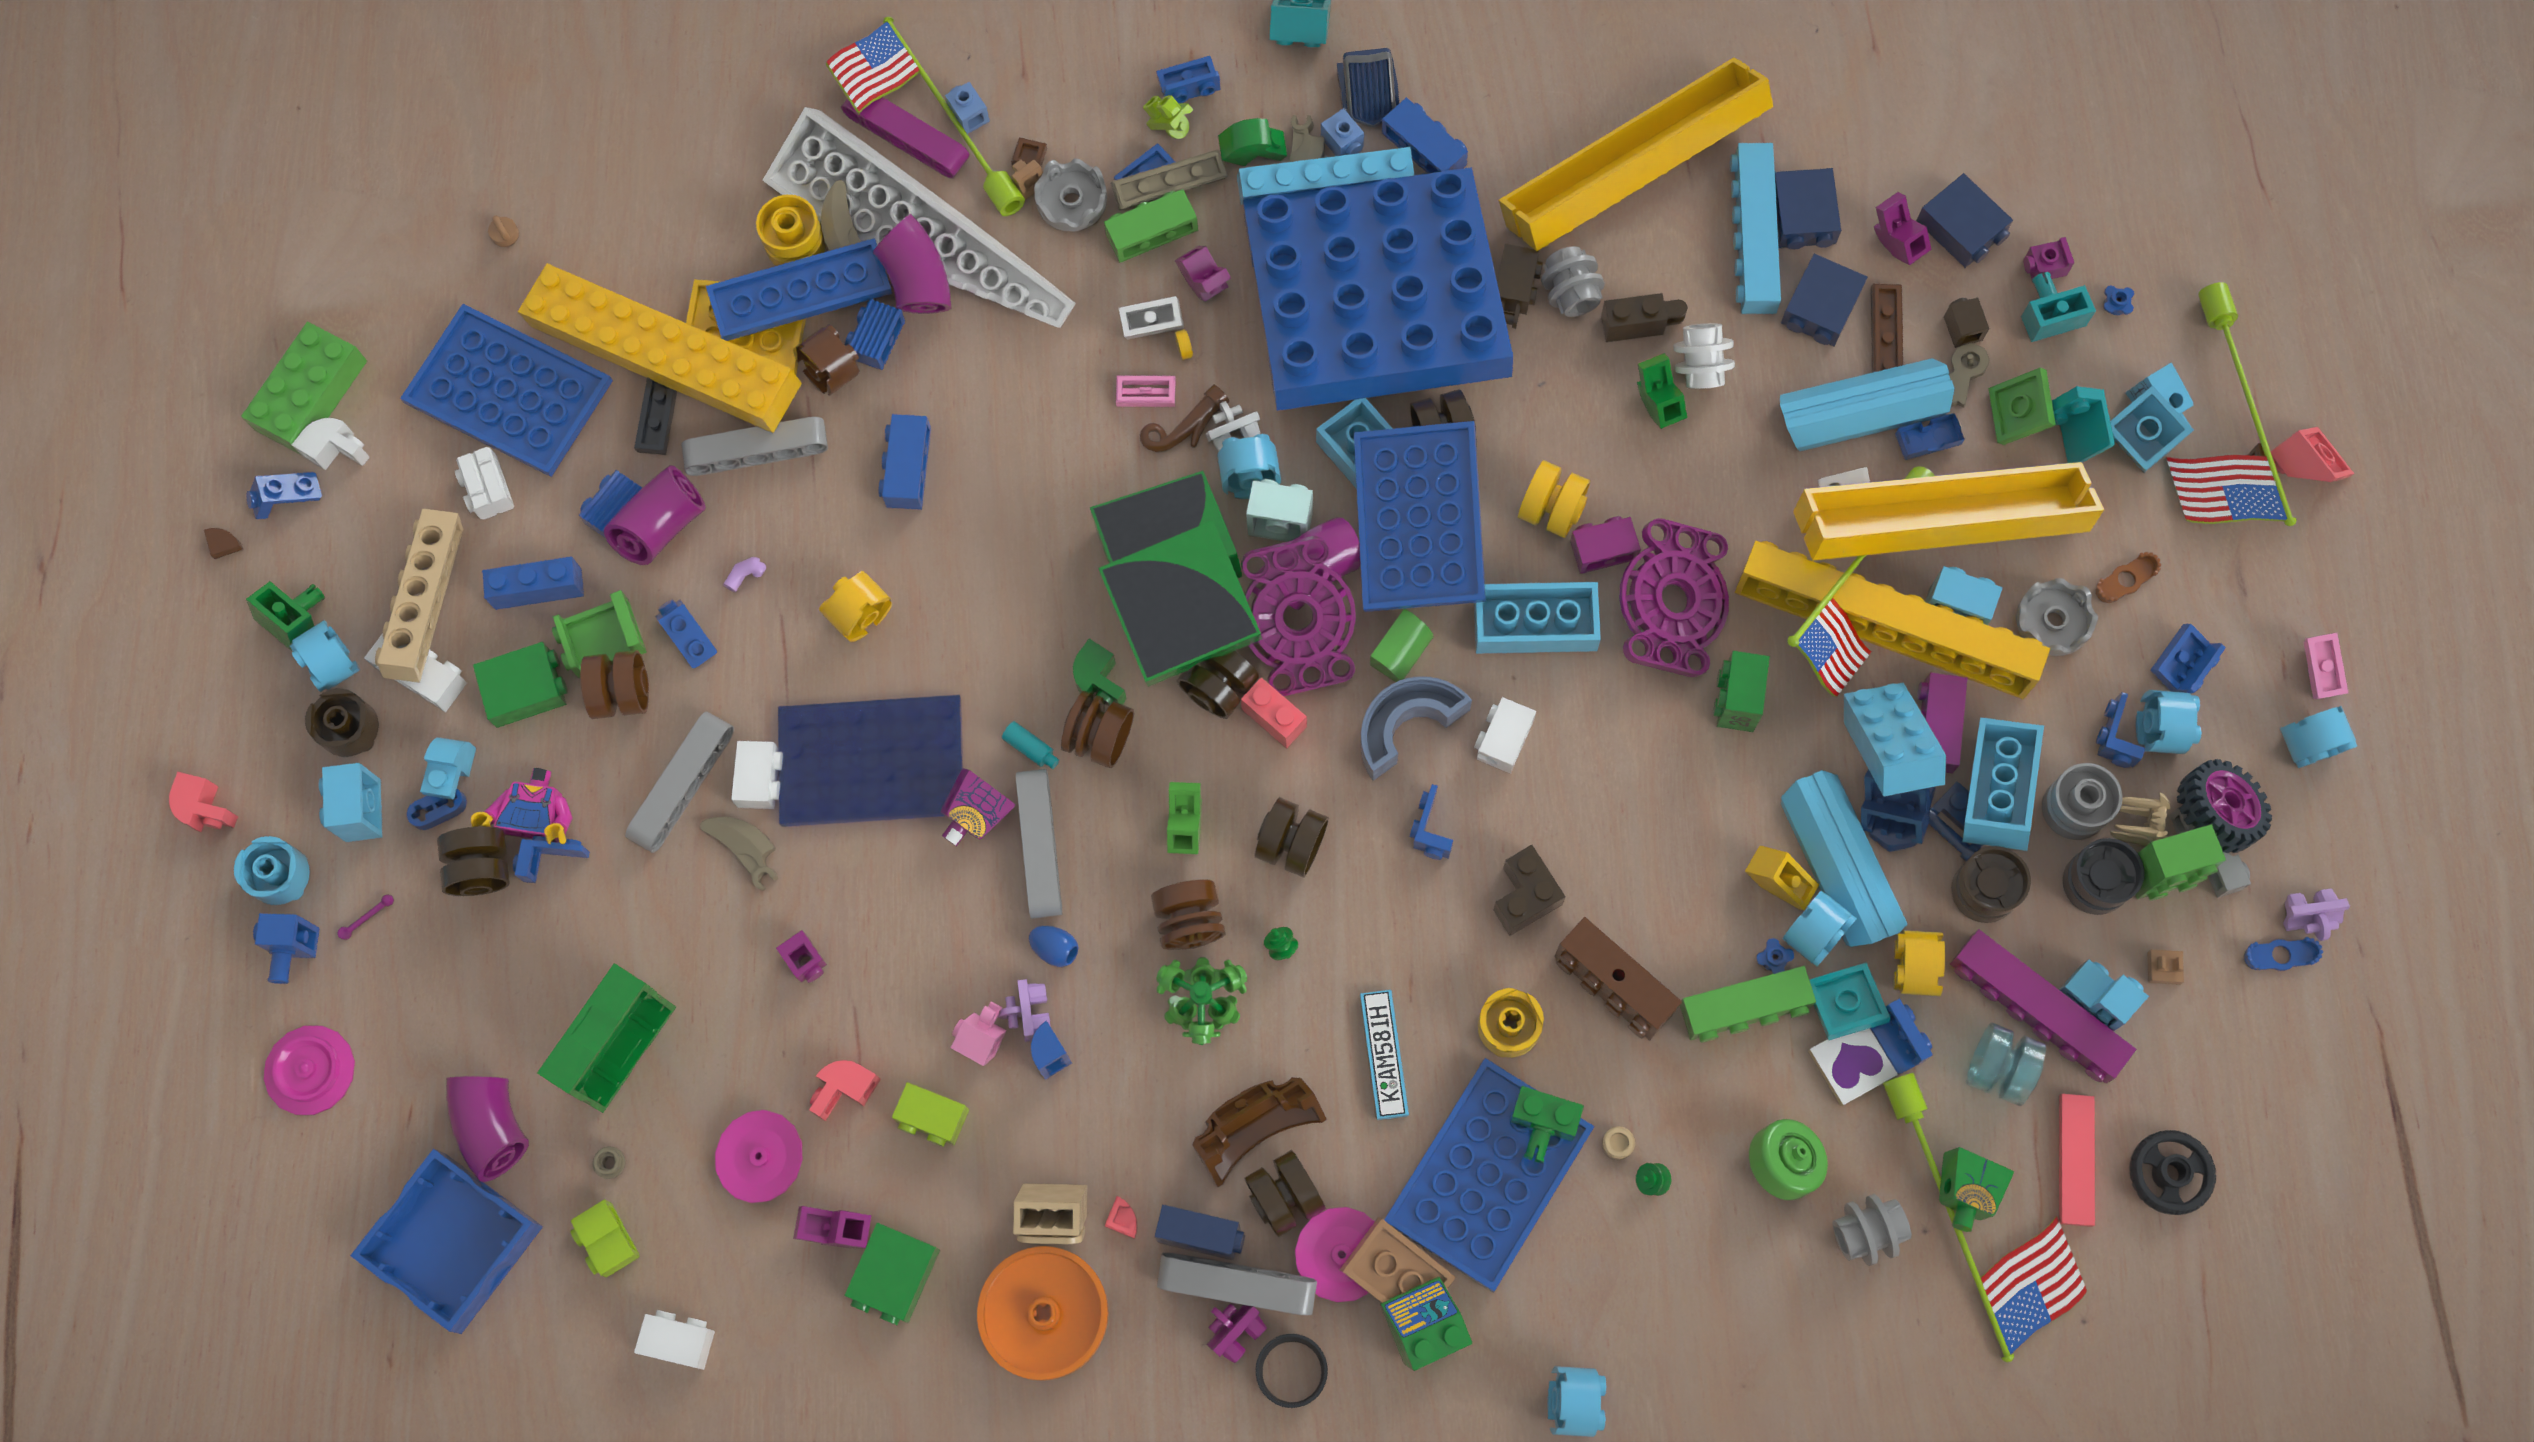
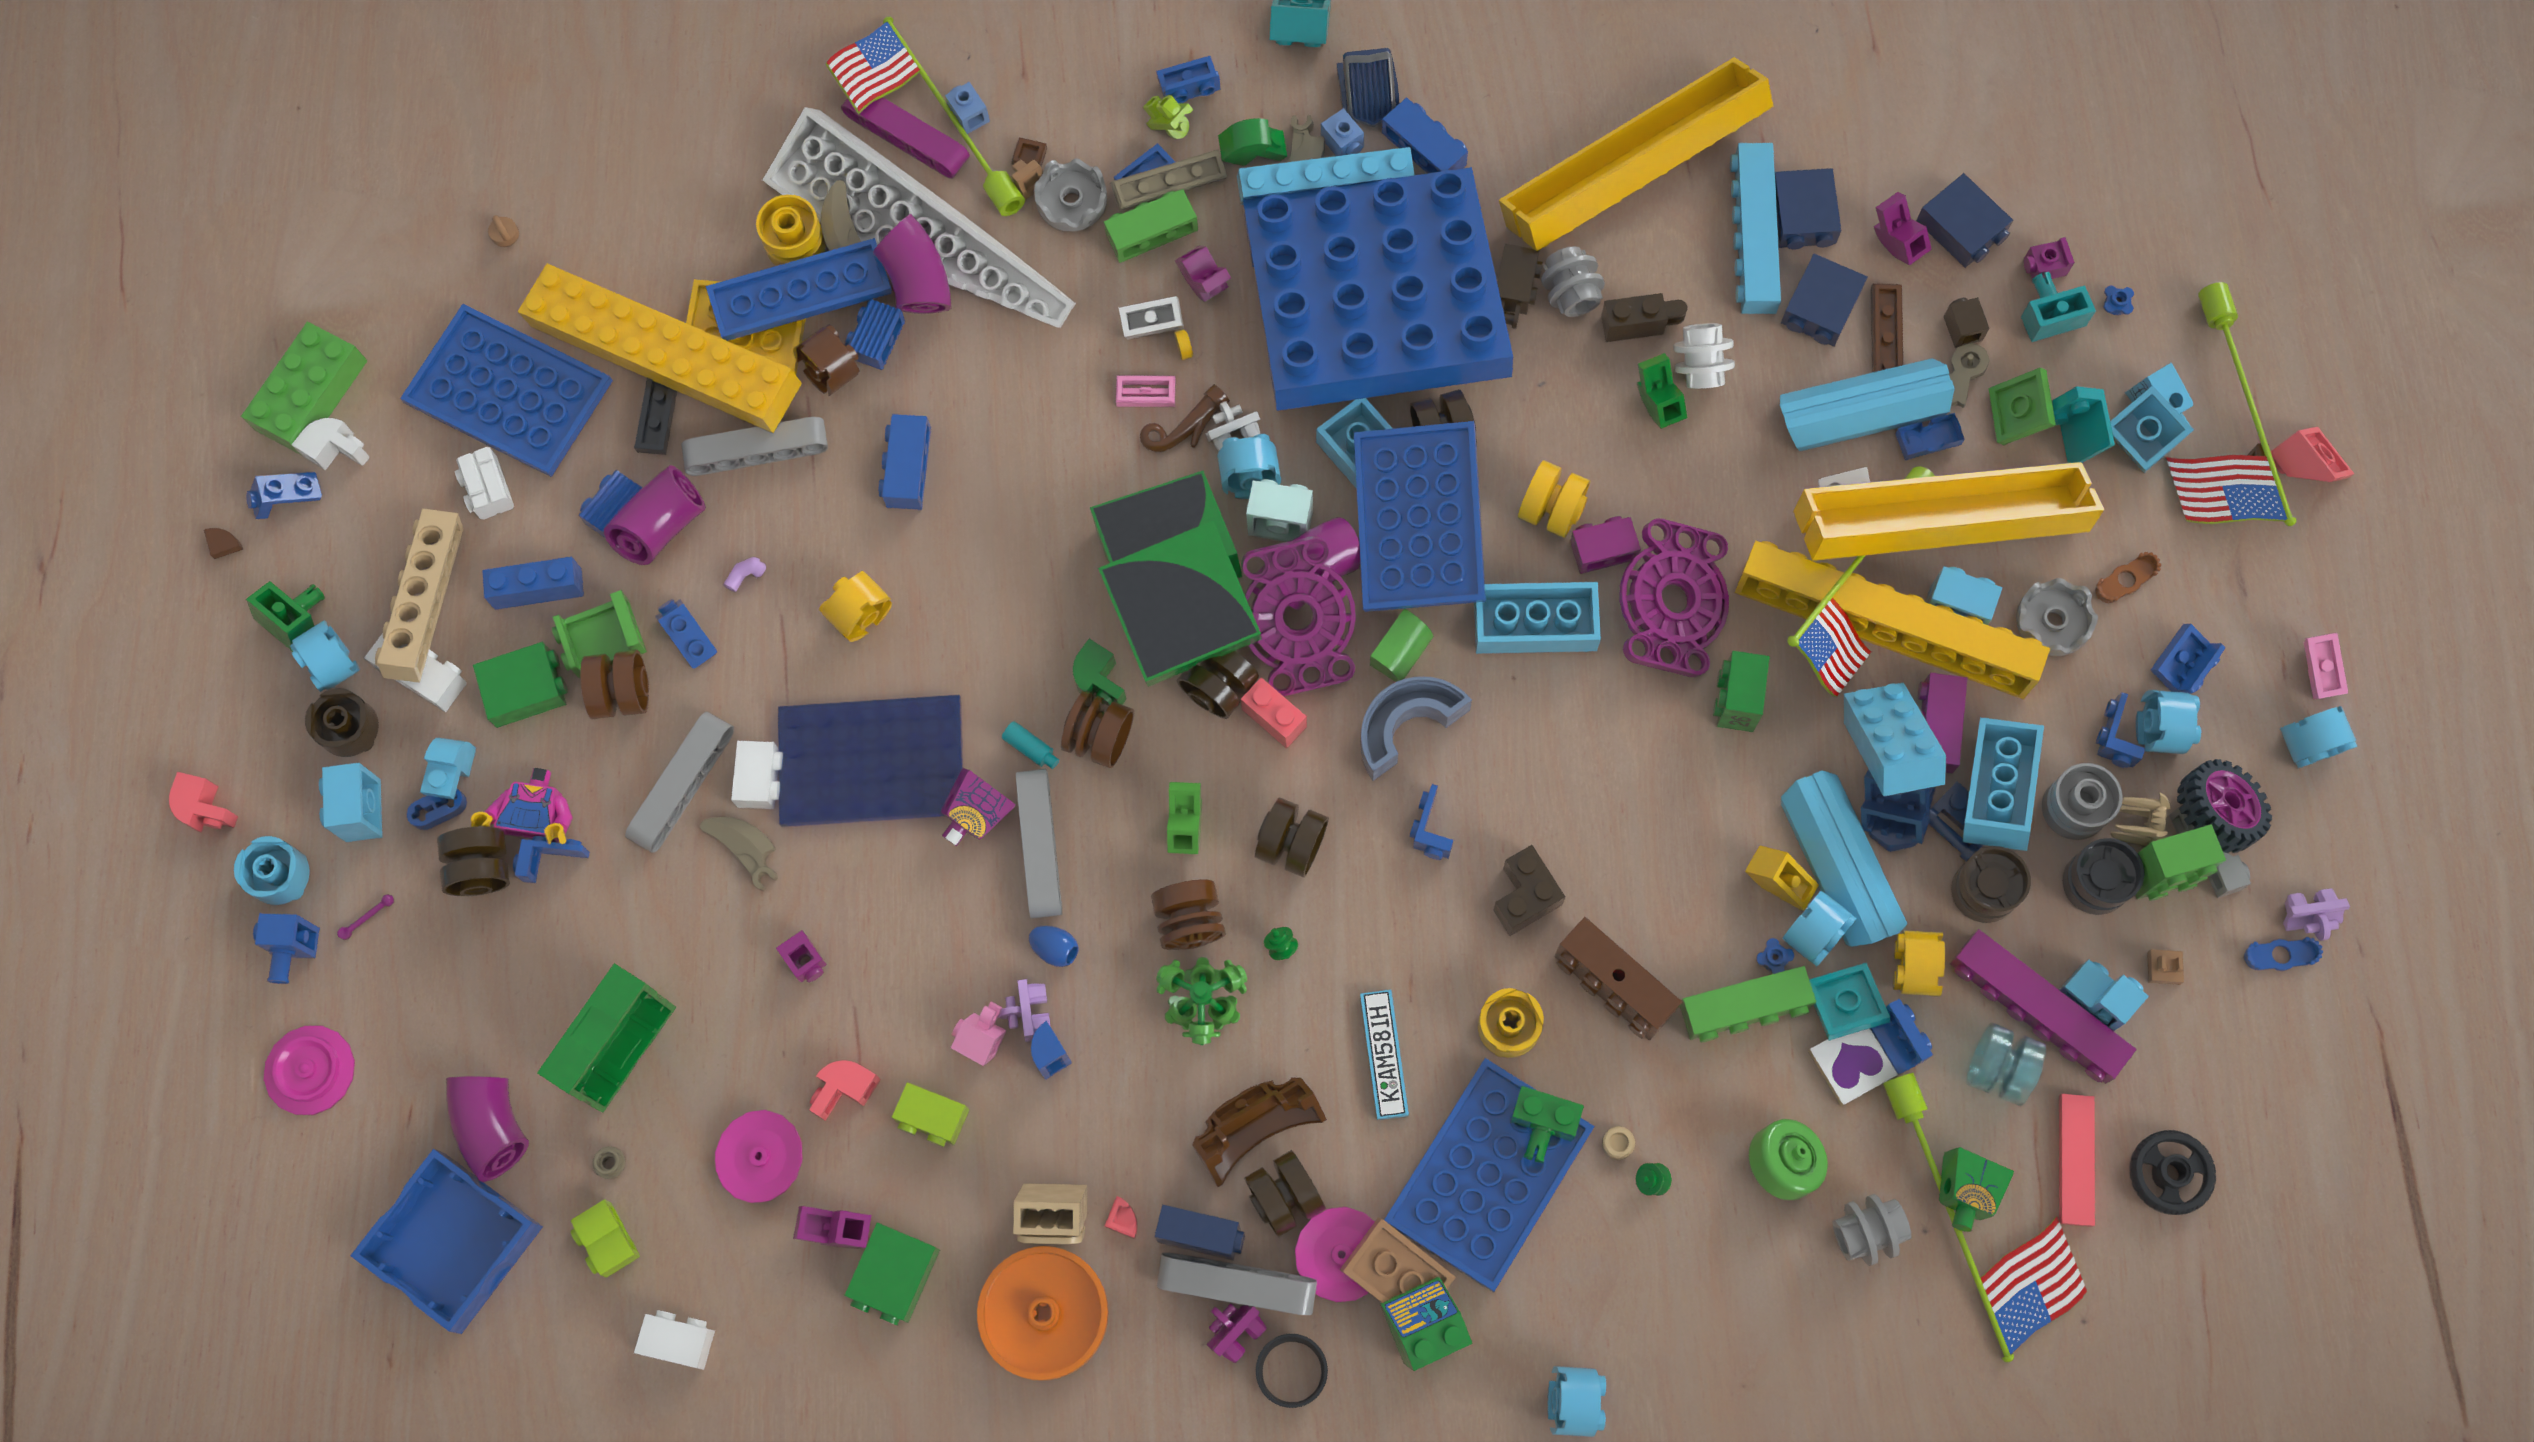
(1505, 734): white brick -> none

